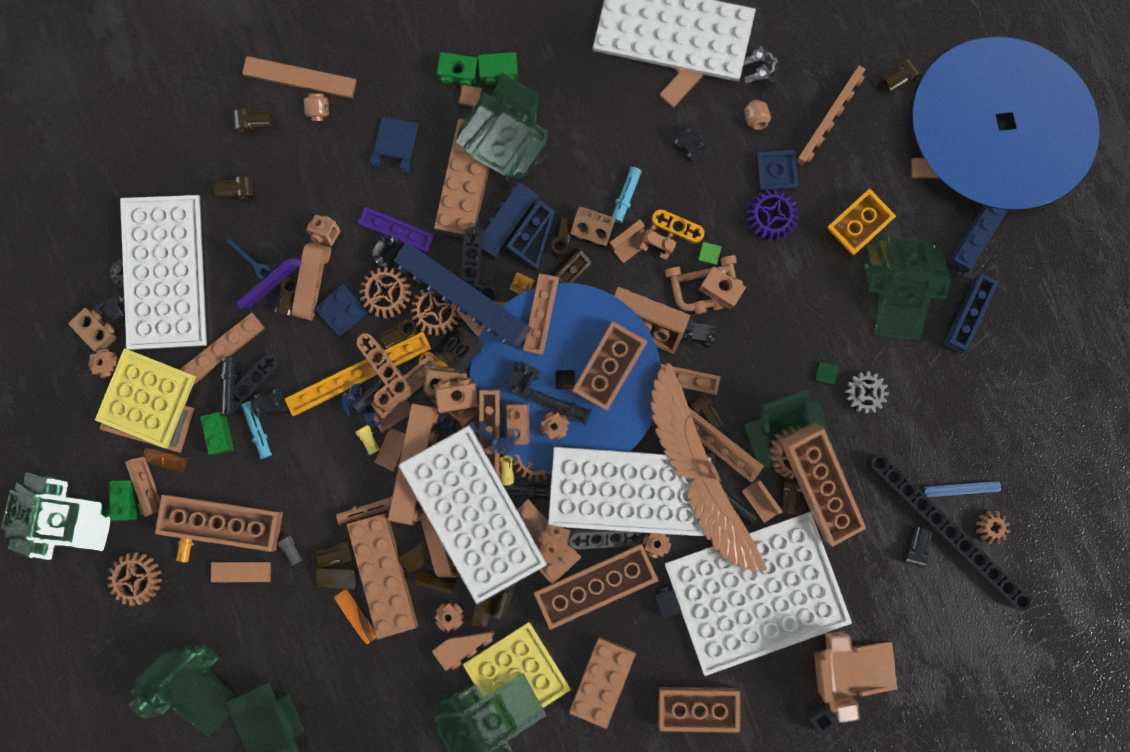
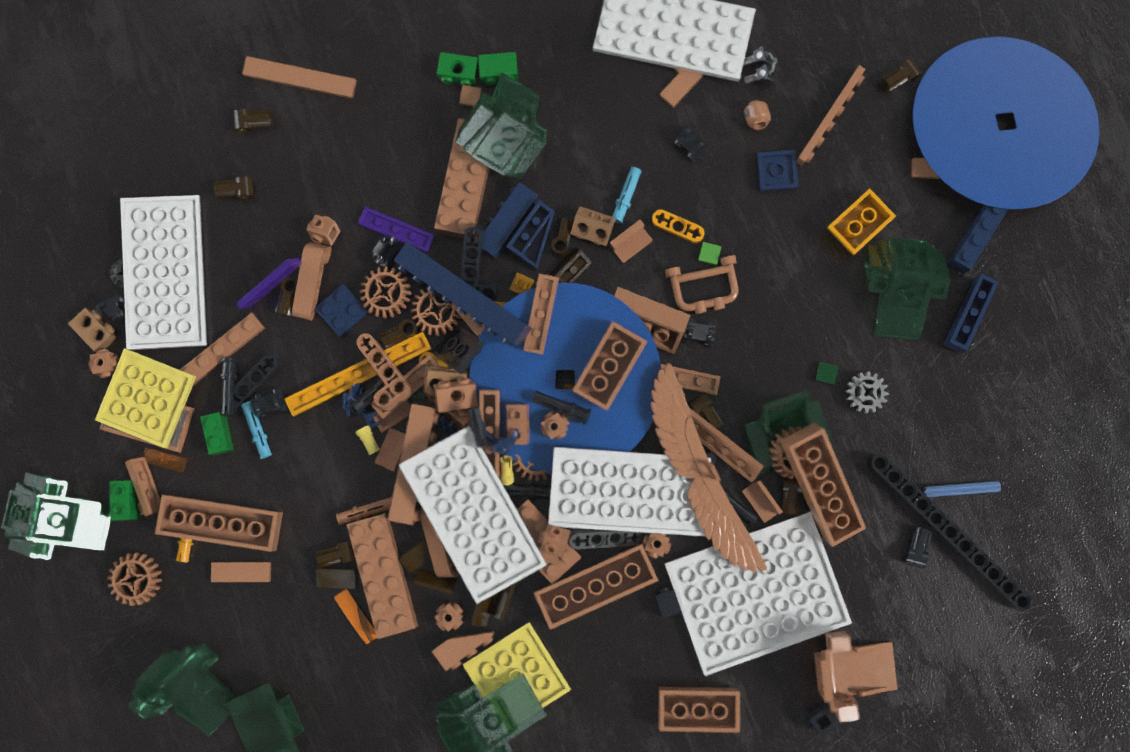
(259, 268): dark blue flag -> none
(289, 549): dark grey pin -> none
(316, 107): nougat head -> none
(395, 141): dark blue flag -> none
(478, 428): none -> black axle
(521, 379): black piece -> none
(602, 682): nougat brick -> none
(659, 241): nougat piece -> none
(711, 287): nougat brick -> none
(779, 217): dark purple gear -> none
(998, 531): nougat gear -> none

